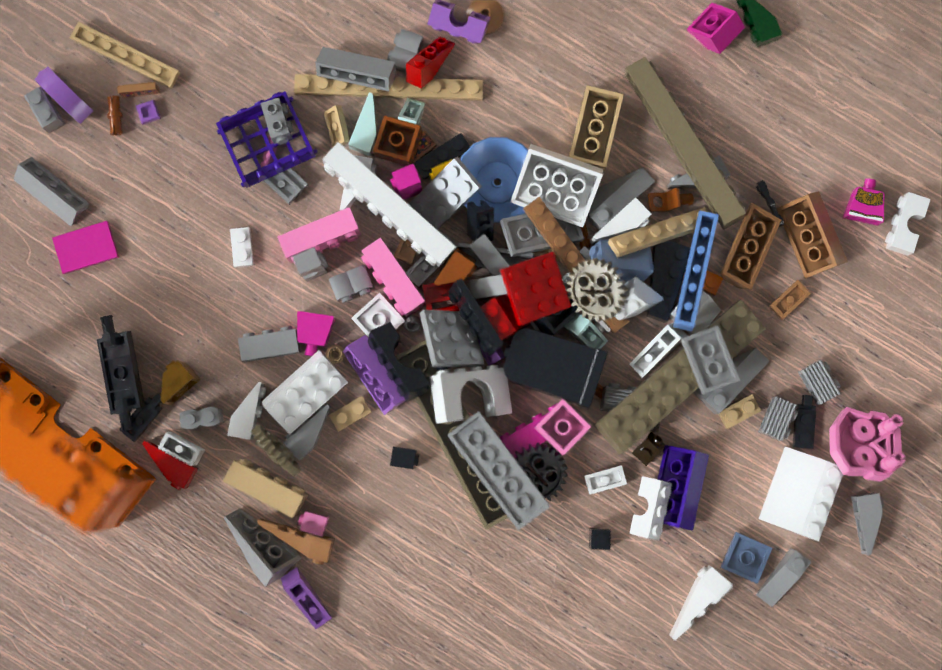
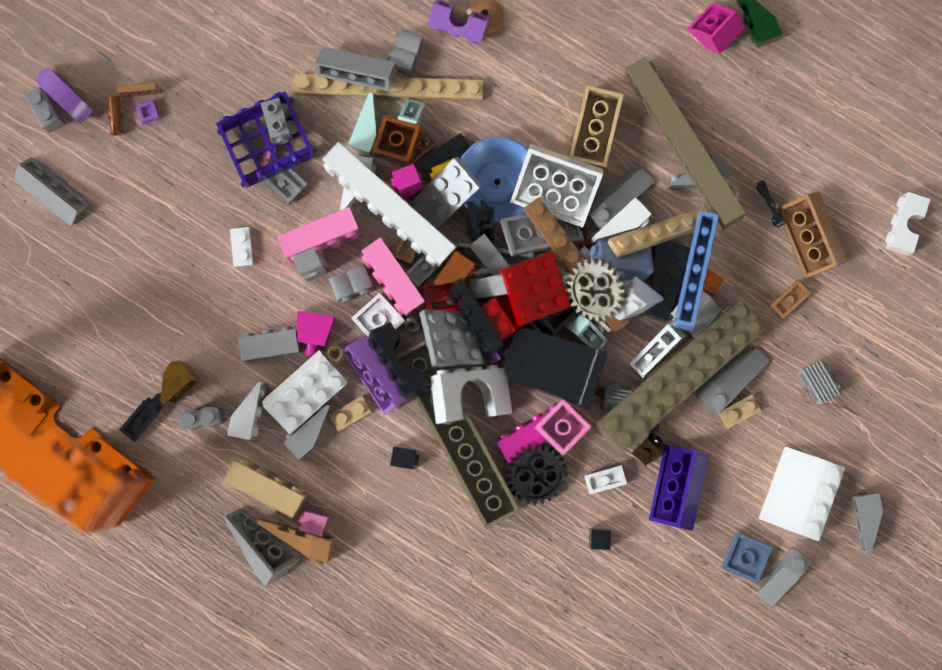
(85, 247): dark pink tile -> none
(120, 372): black plate -> none
(124, 55): tan plate -> none
(175, 471): red slope -> none
(181, 448): white brick -> none
(276, 450): dark tan gear -> none
(305, 598): medium lavender slope -> none
(337, 125): tan plate -> none
(426, 63): red slope -> none
(498, 470): light grey plate -> none
(657, 495): white arch -> none
(670, 200): dark orange bracket -> none
(706, 589): white wedge -> none
(710, 359): light grey plate -> none
(750, 247): medium nougat slope -> none
(778, 418): light grey brick -> none
(805, 424): black hinge -> none
(866, 204): dark pink torso -> none
(878, 444): bright pink brick -> none

